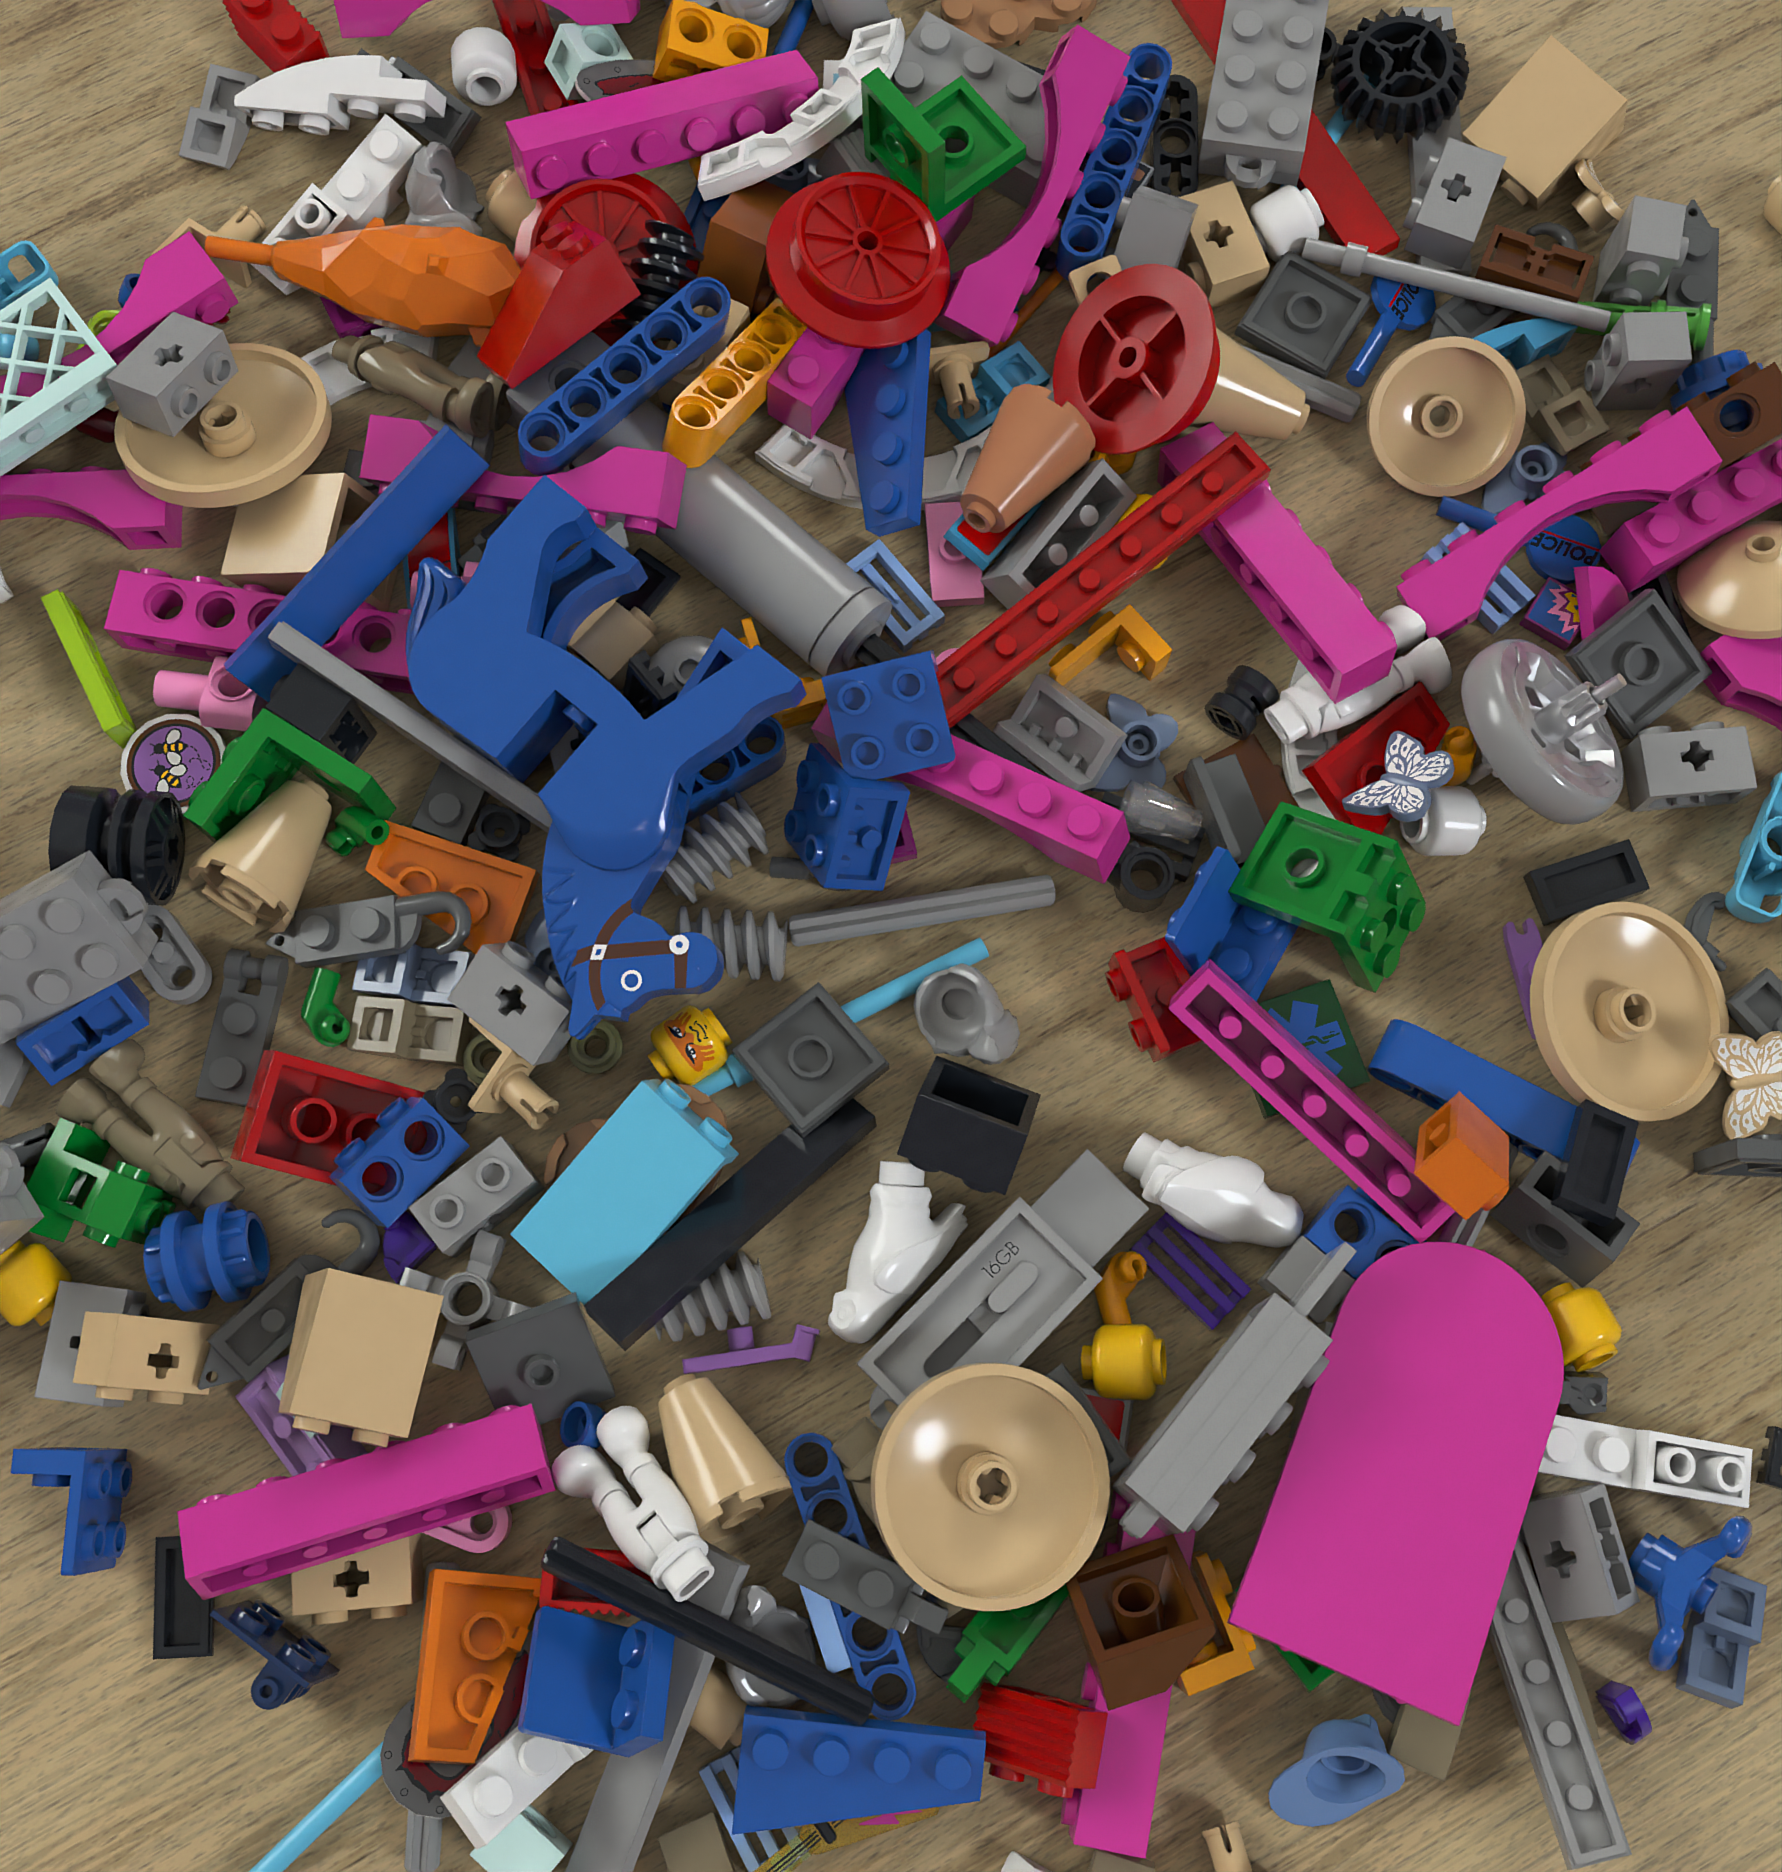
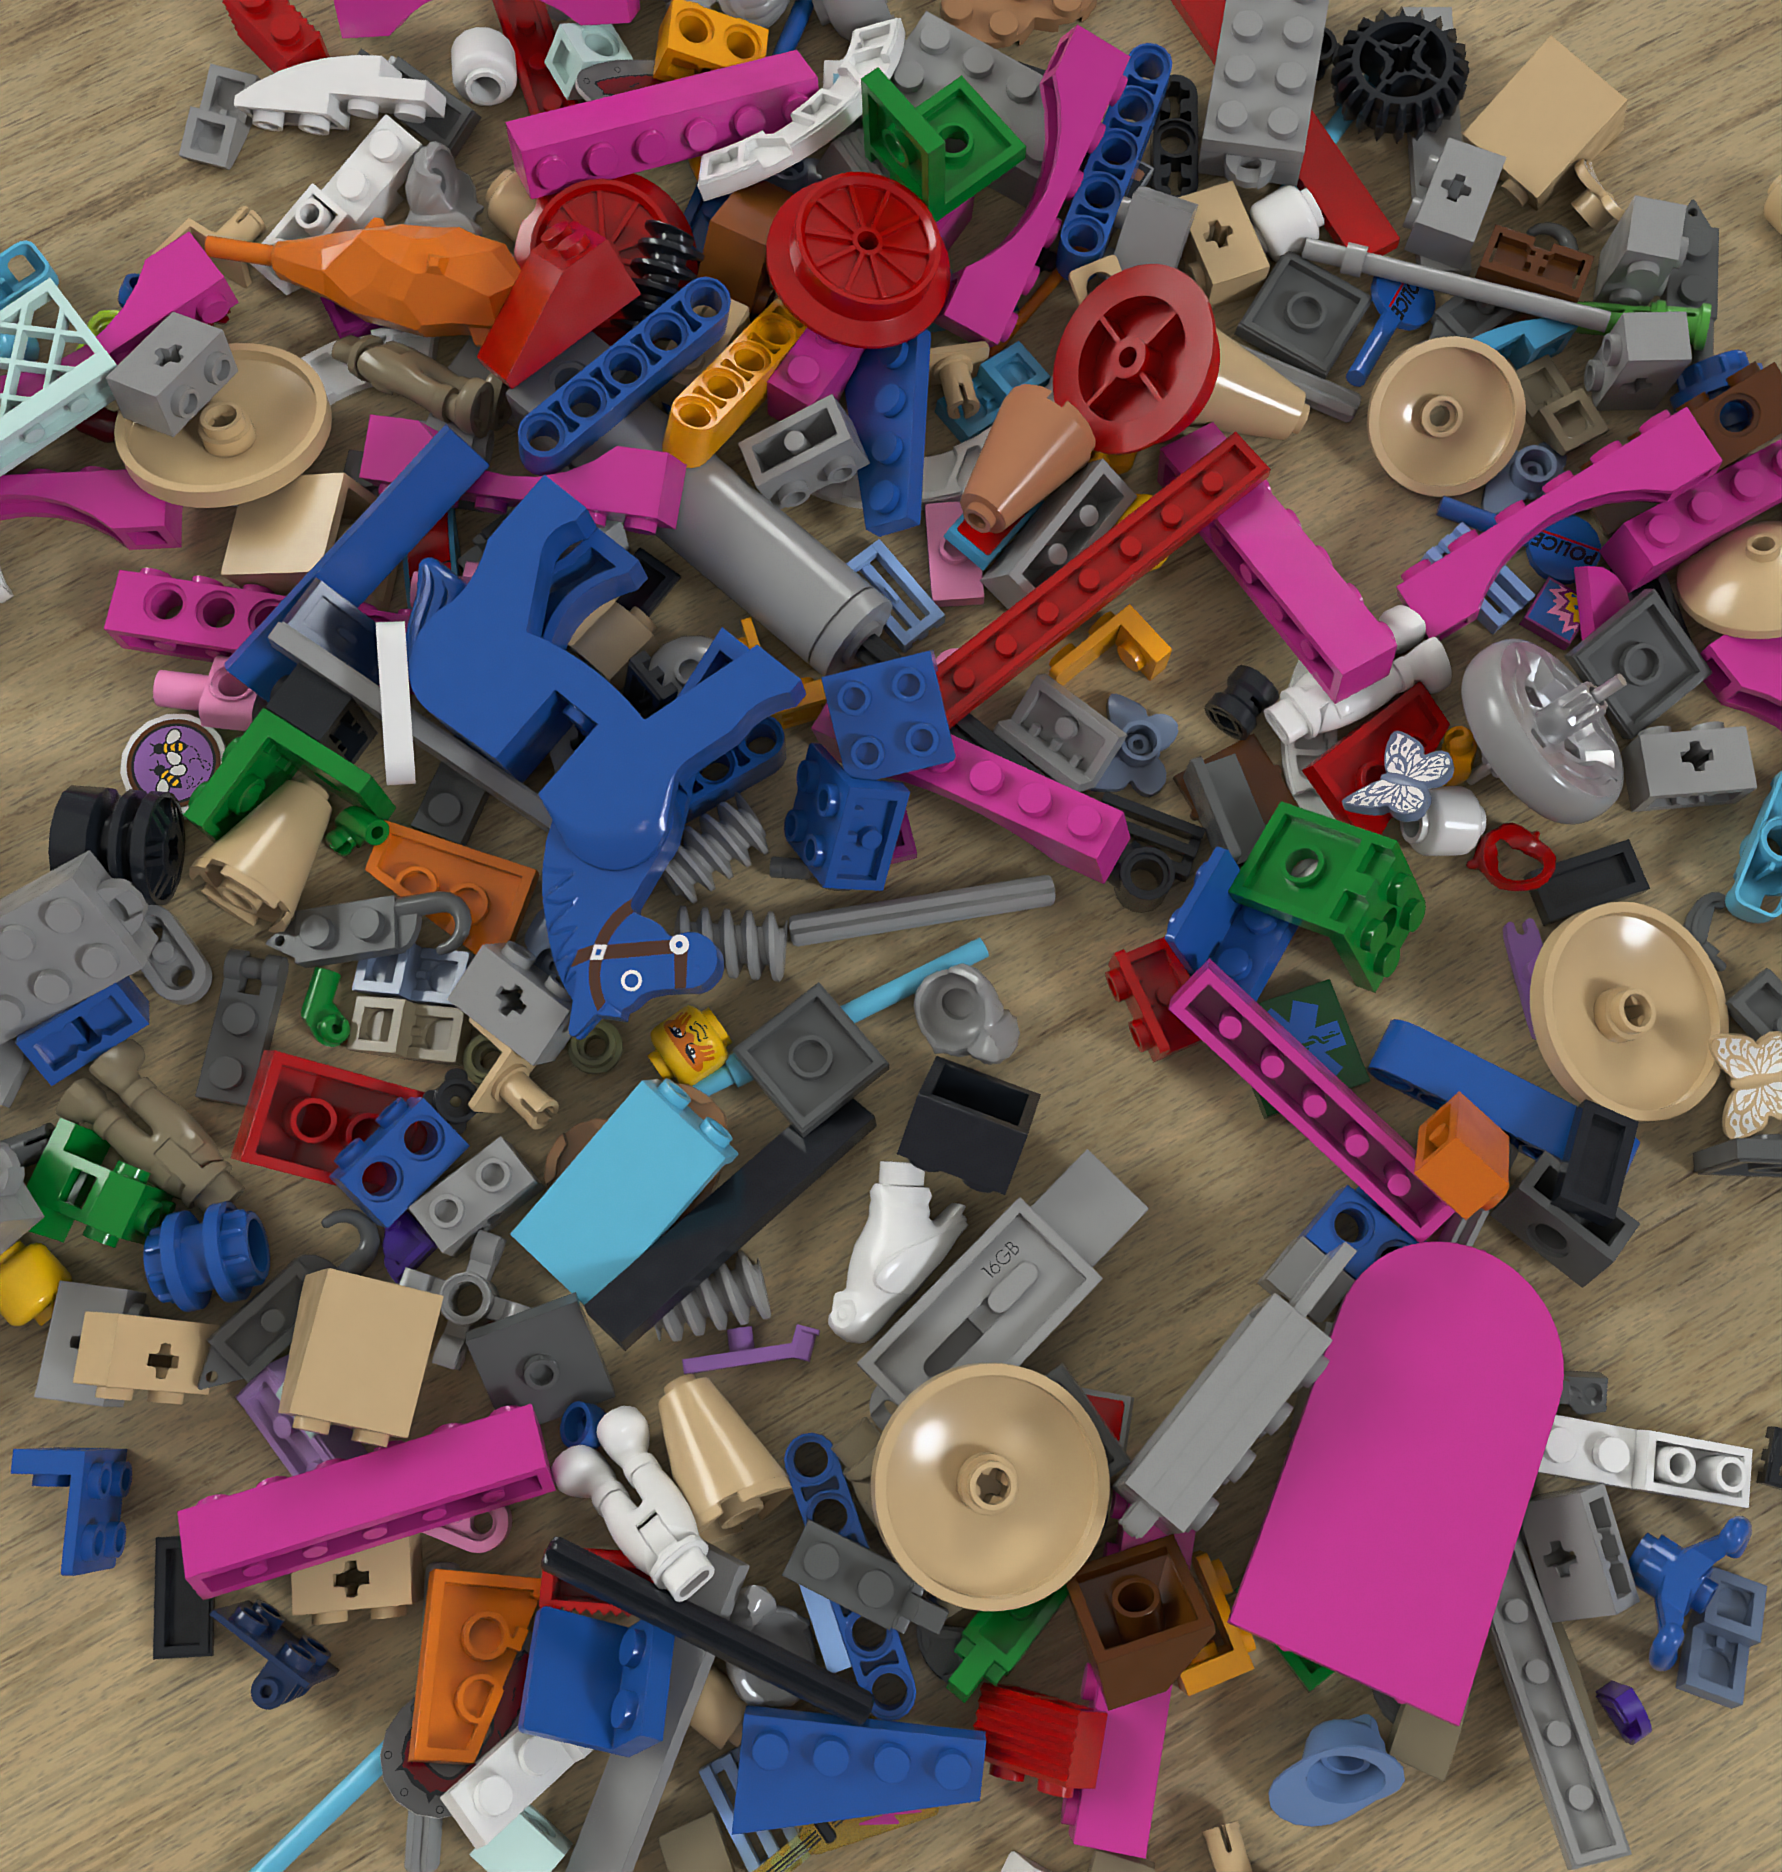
(90, 667): lime tile -> none
(337, 628): none -> dark blue plate
(395, 703): none -> white beam
(493, 818): black plate -> none
(804, 453): none -> light grey brick
(1118, 1281): light orange arm -> none
(1125, 1361): yellow head -> none
(1158, 812): clear cone -> none
(1206, 1255): dark purple tile -> none
(1214, 1194): white animal -> none
(1518, 838): none -> red piece
(1583, 1325): yellow head -> none

